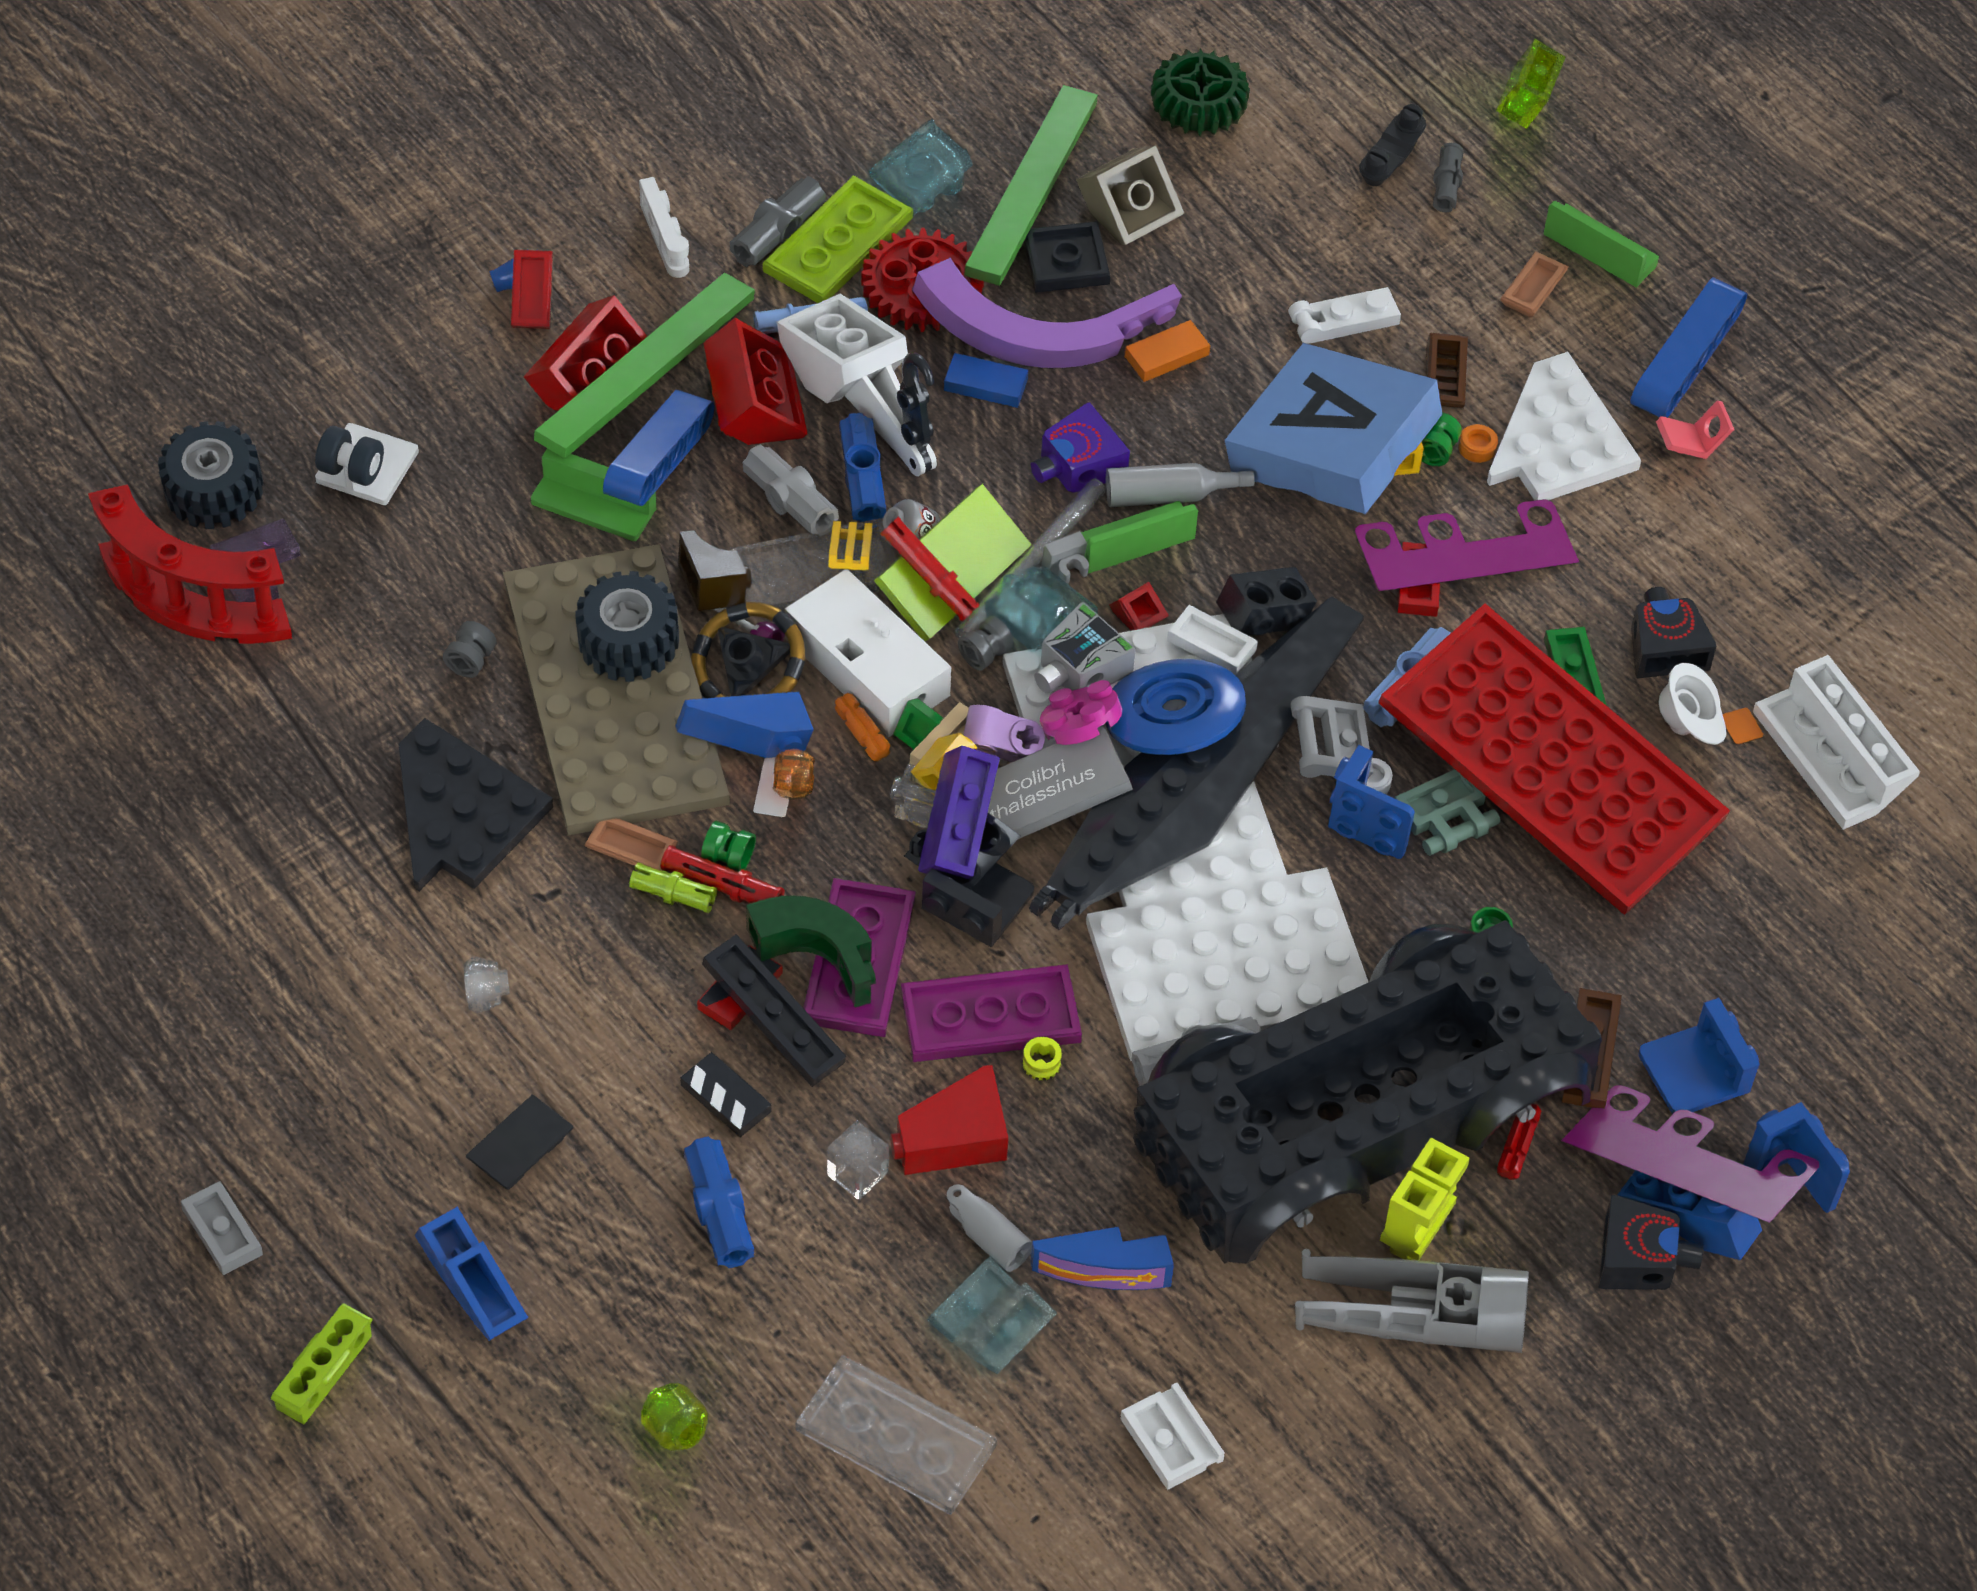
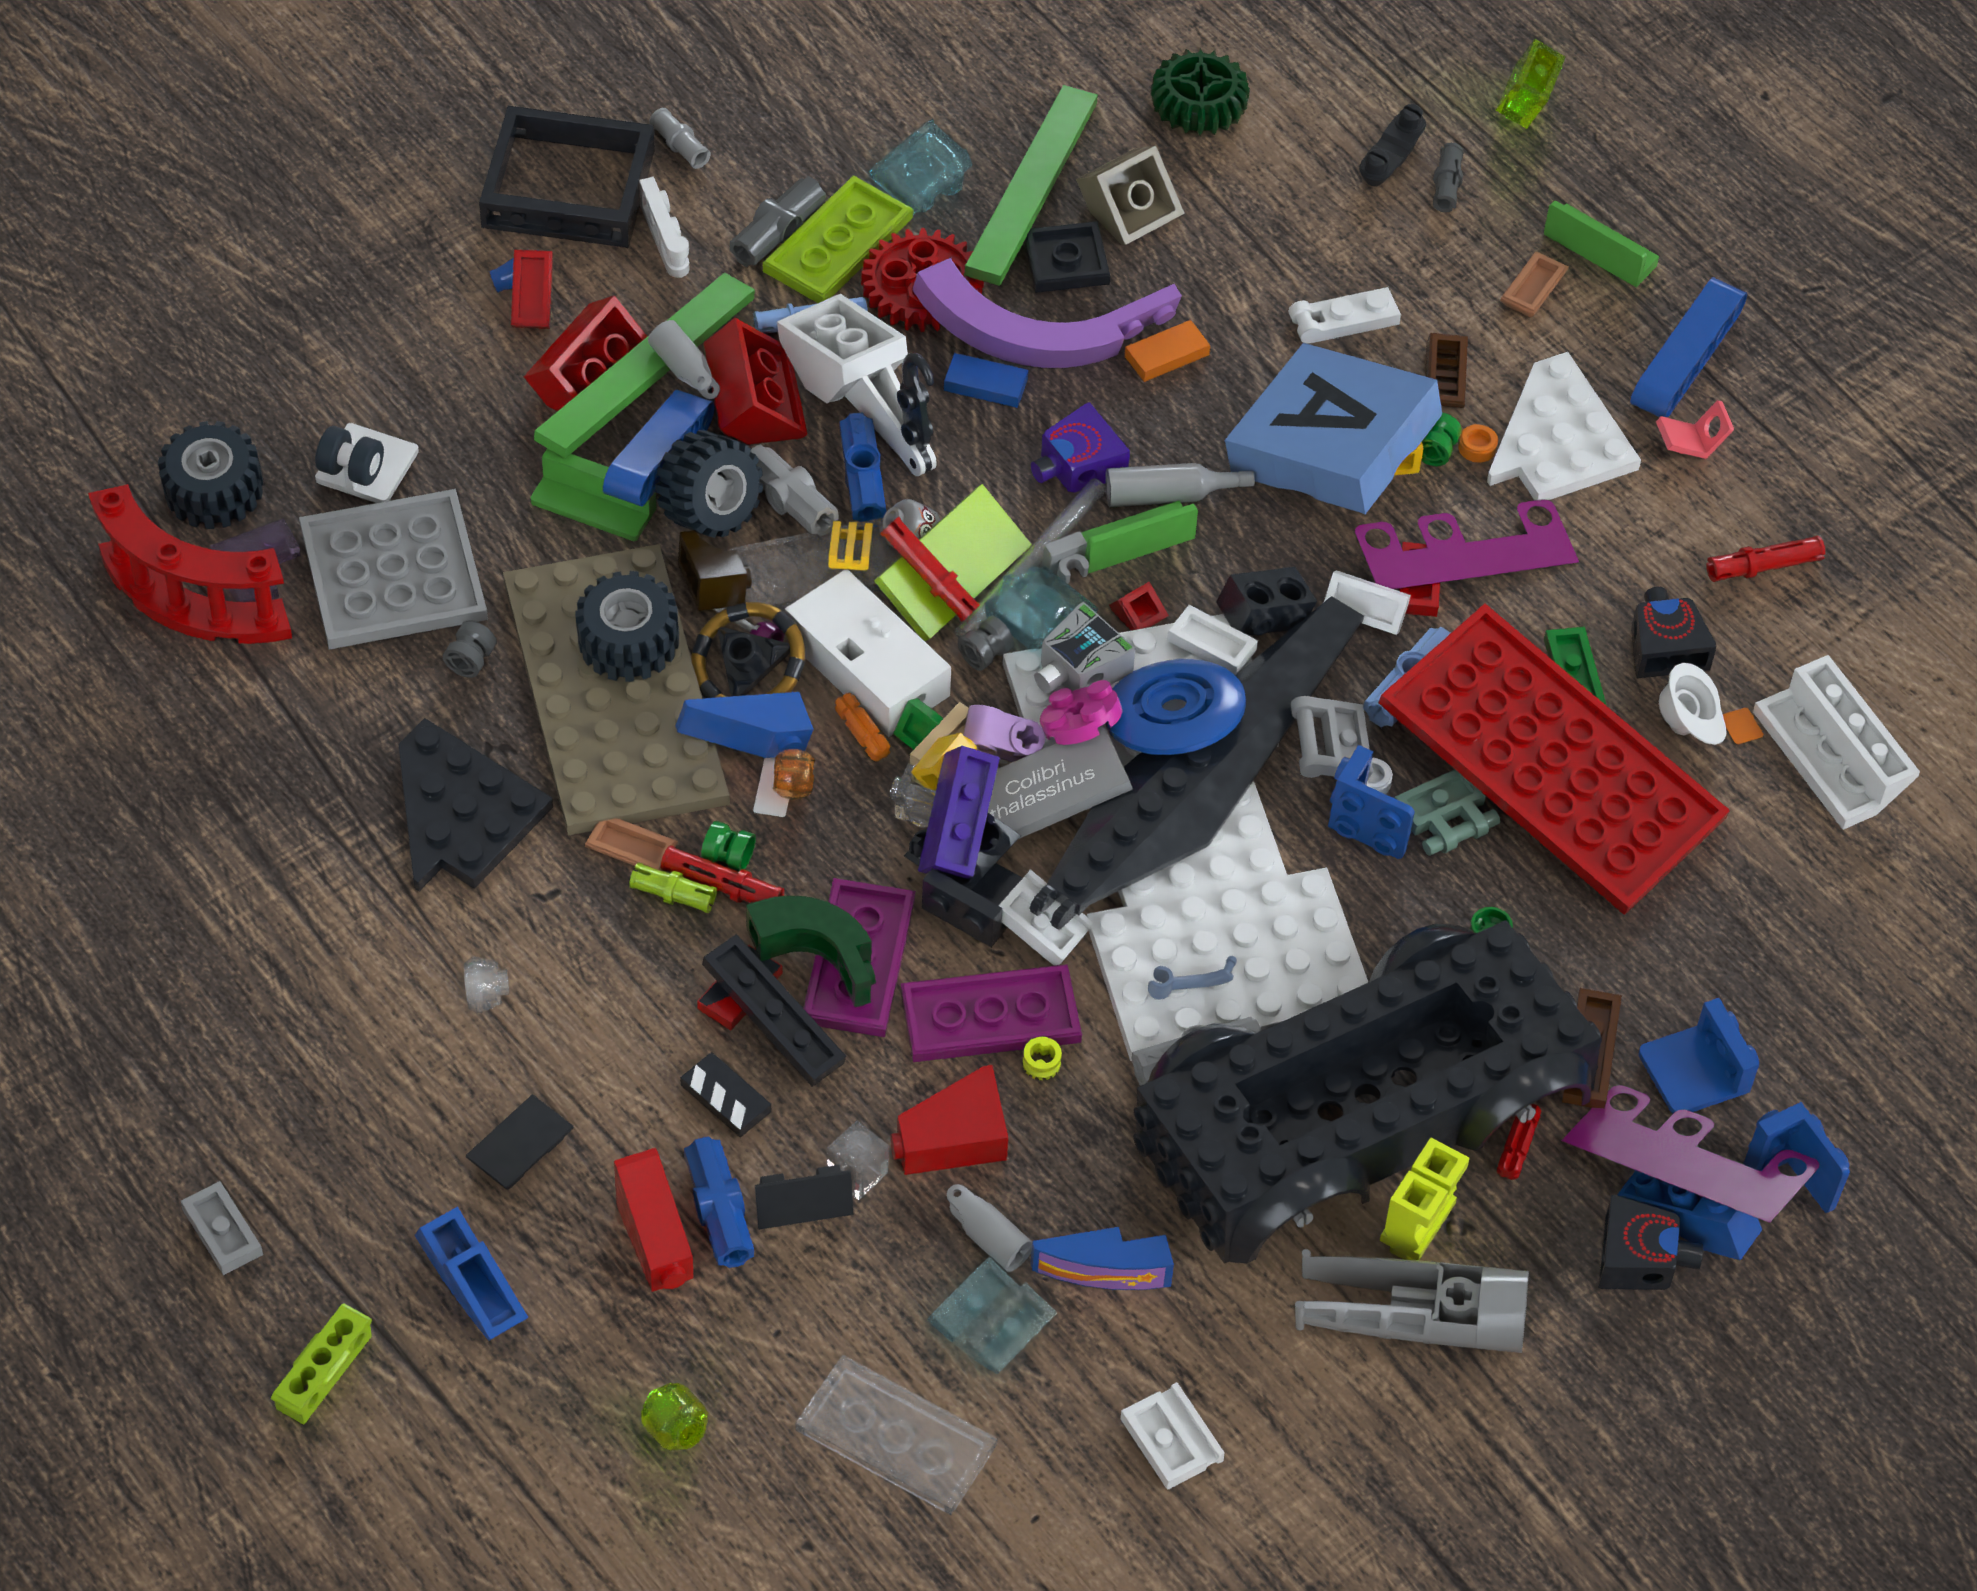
(392, 569): none -> light grey plate
(560, 218): none -> black window
(652, 1220): none -> red slope
(680, 138): none -> light grey pin
(683, 357): none -> light grey piece
(709, 483): none -> black wheel
(805, 1198): none -> black piece
(1037, 930): none -> white plate
(1169, 983): none -> sand blue piece
(1380, 605): none -> white tile
(1750, 561): none -> red pin

